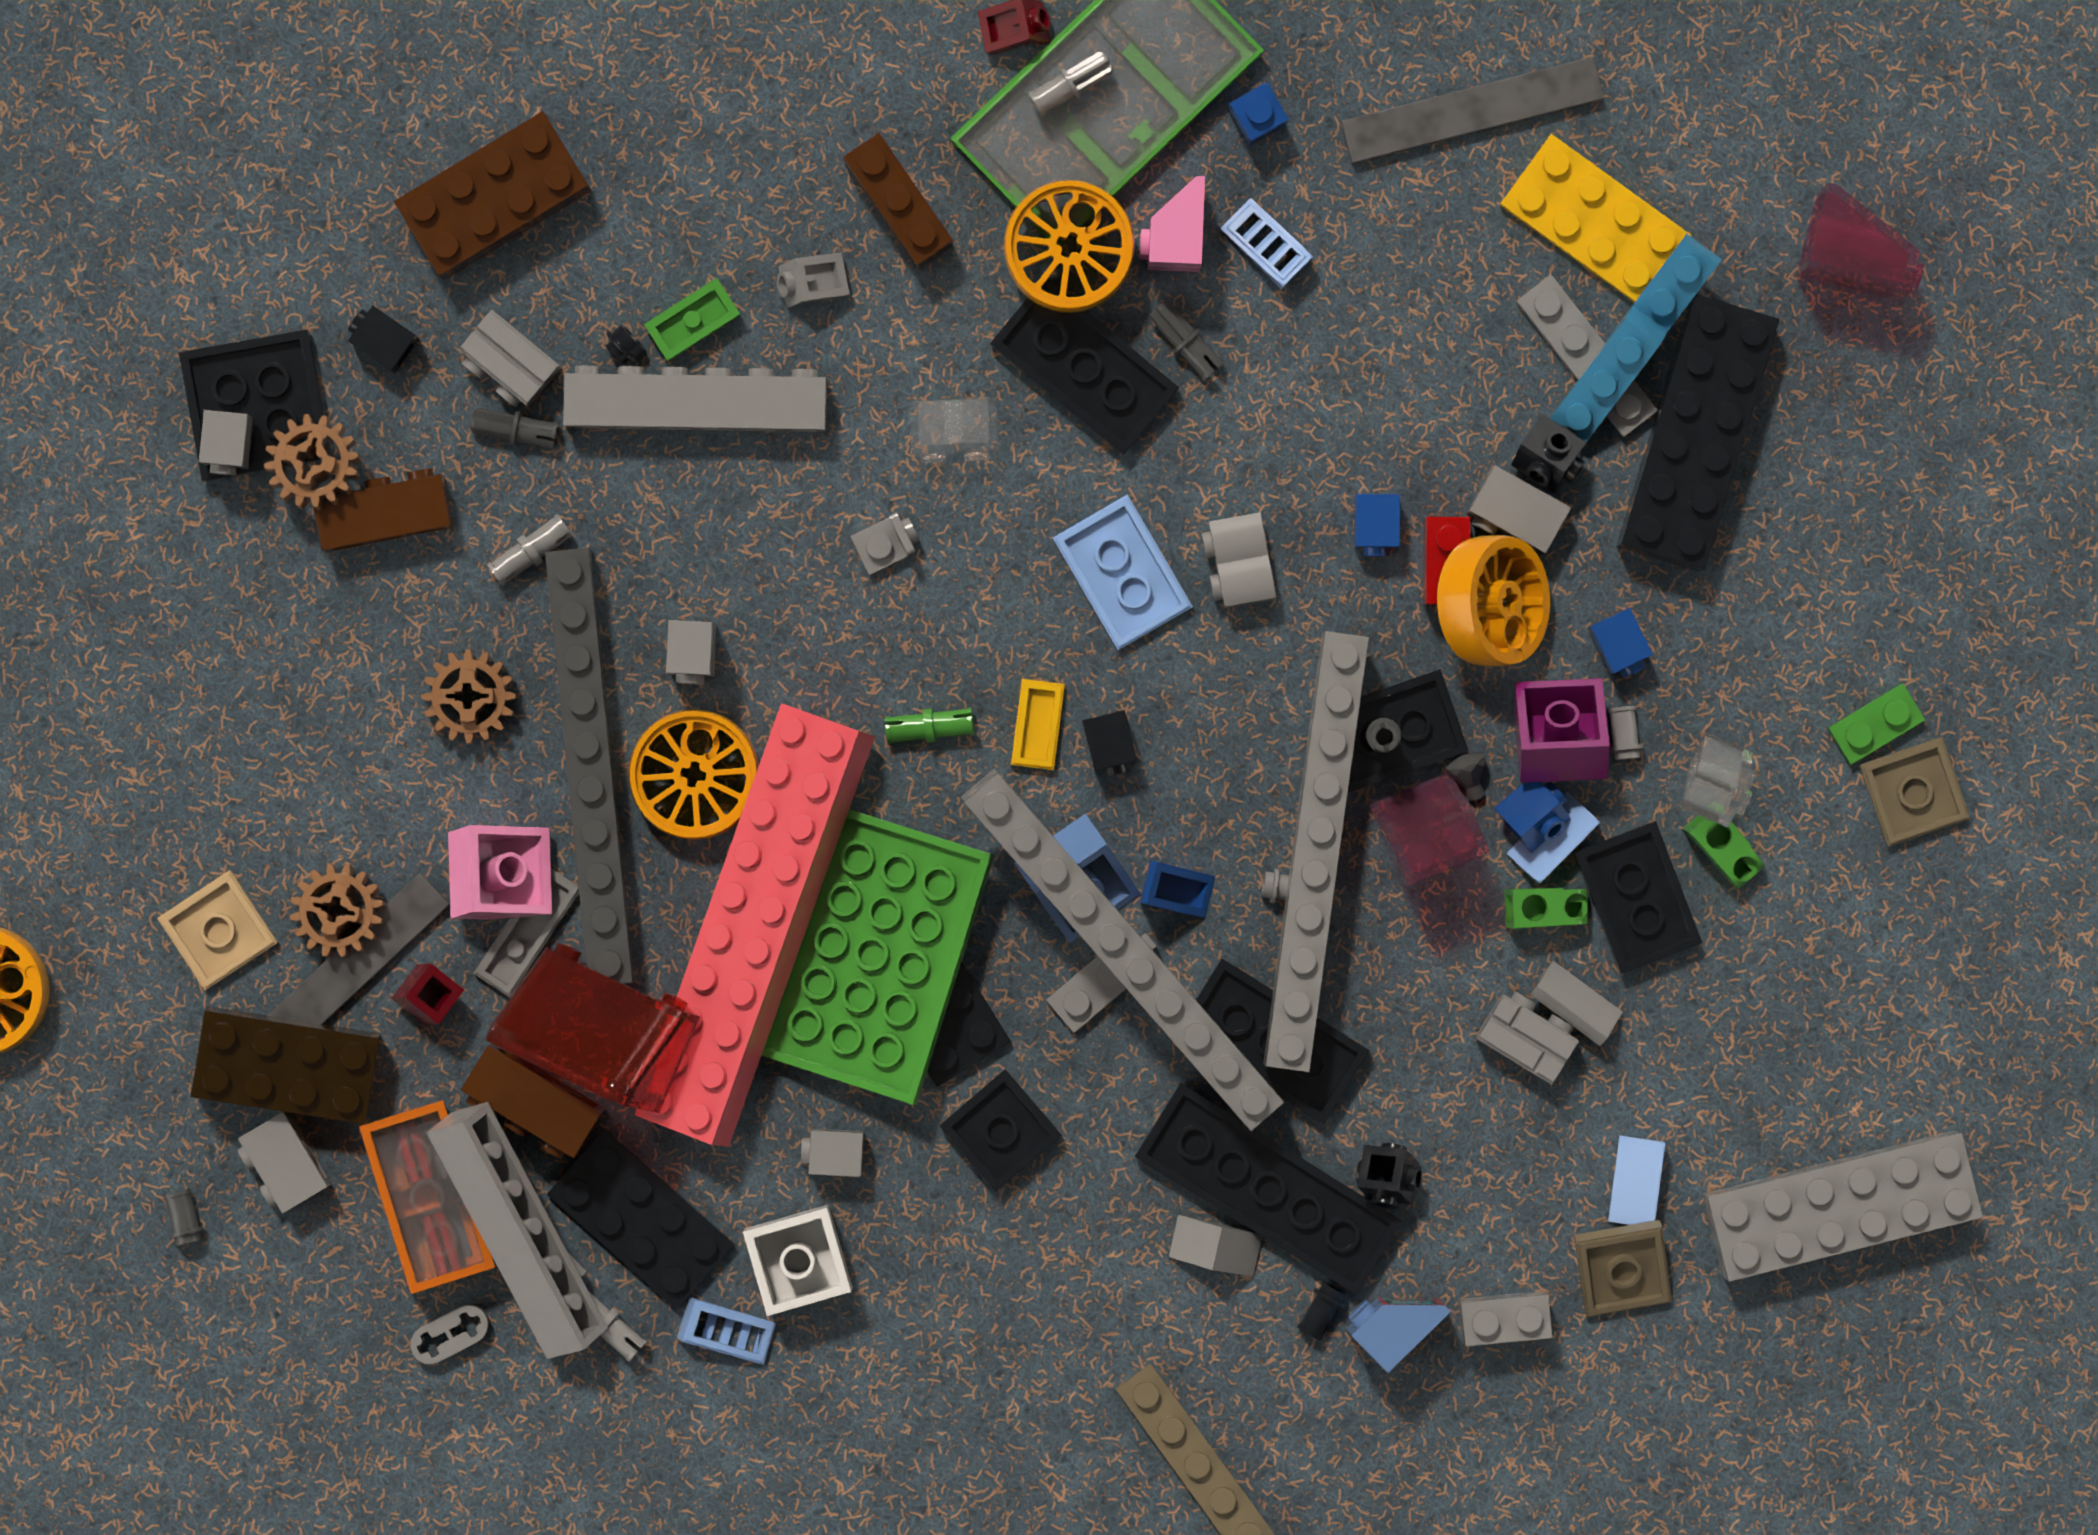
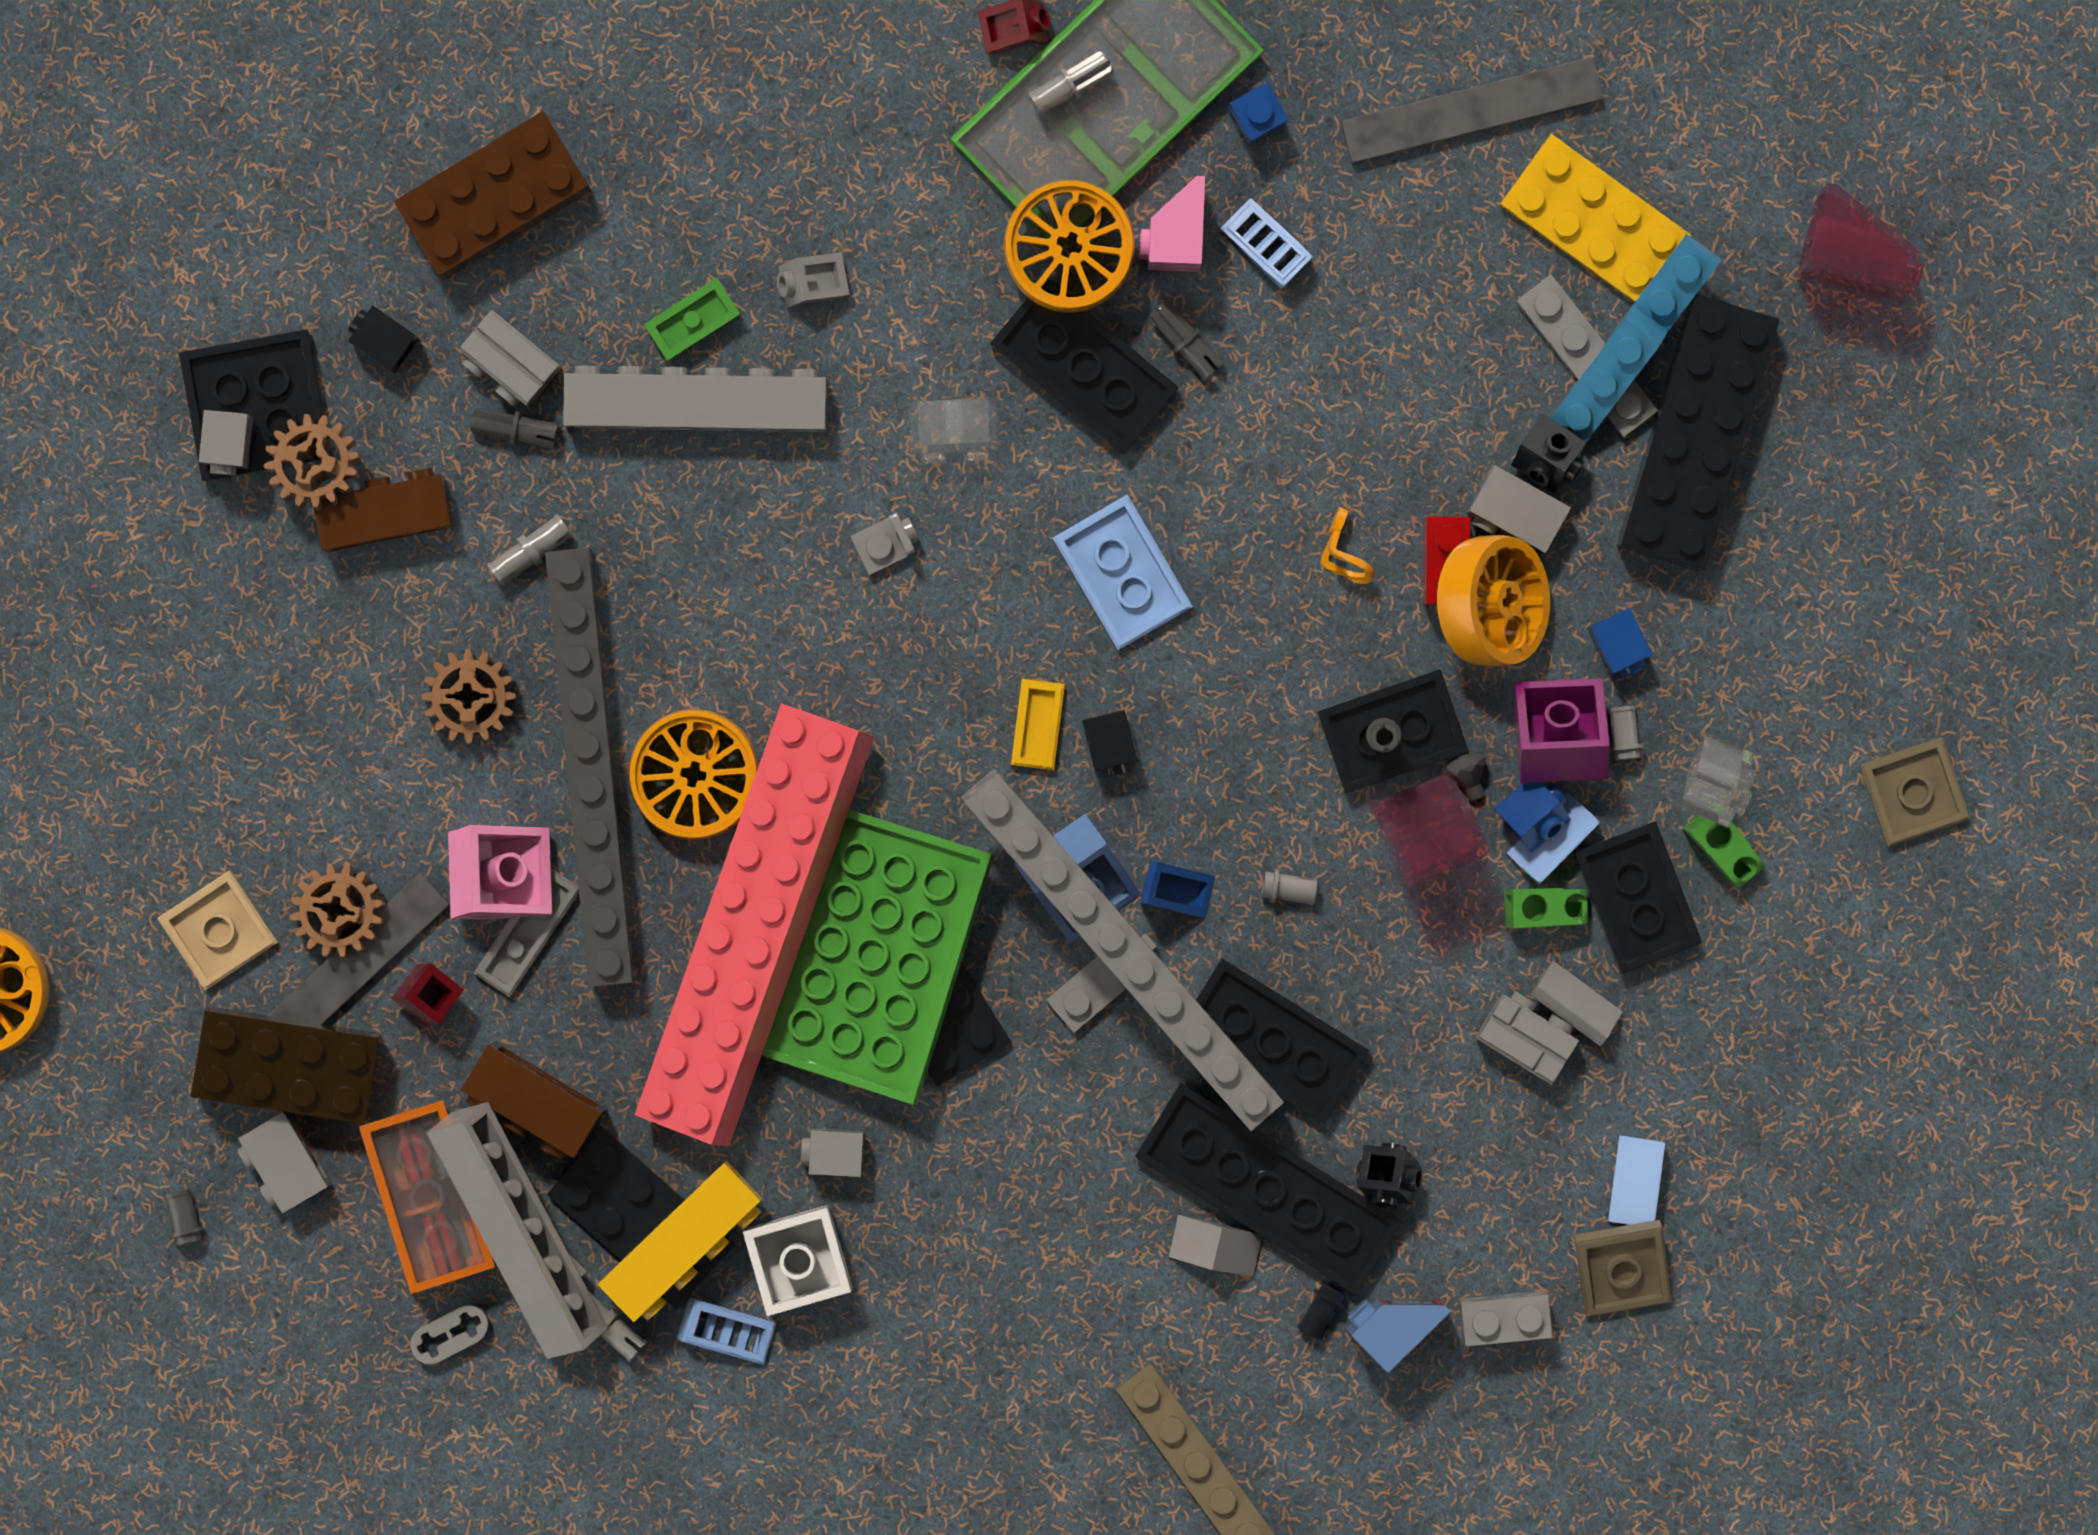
(595, 1030): clear red windscreen -> none
(623, 346): black plate -> none
(680, 1241): none -> yellow brick
(691, 651): light grey brick -> none
(898, 201): reddish brown brick -> none
(929, 725): bright green pin -> none
(1000, 1130): black plate -> none
(1240, 561): light grey brick -> none
(1315, 851): light grey brick -> none
(1335, 529): none -> light orange piece
(1377, 523): blue brick -> none
(1842, 1205): light grey brick -> none
(1876, 724): bright green plate -> none

